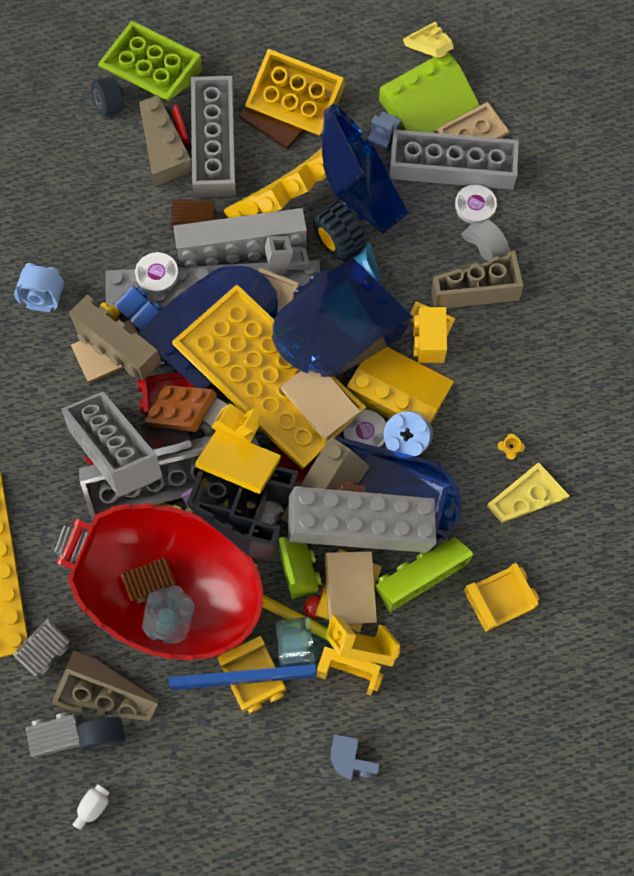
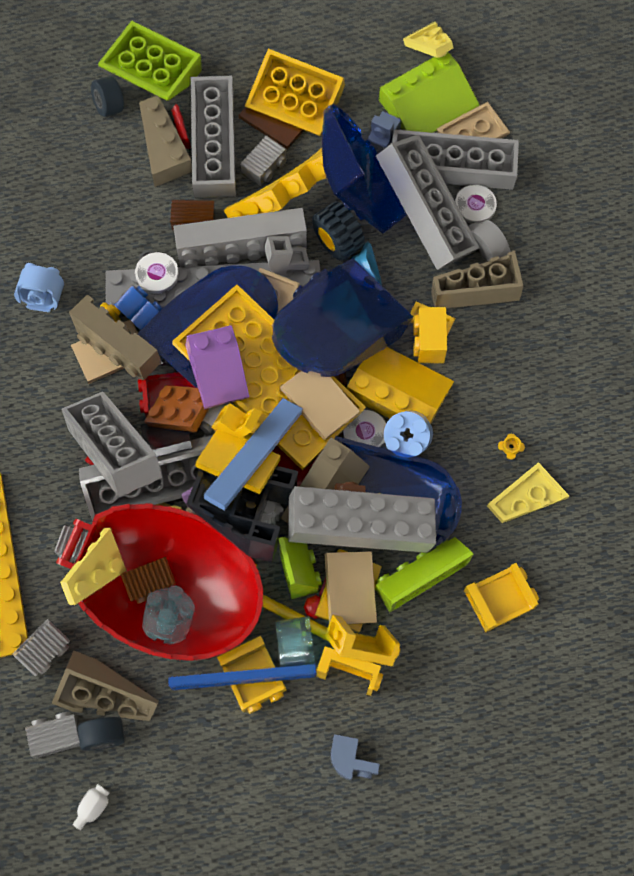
(95, 570): none -> light yellow wing
(217, 366): none -> medium lavender slope
(253, 454): none -> medium blue tile
(263, 161): none -> light grey brick
(427, 201): none -> light grey brick

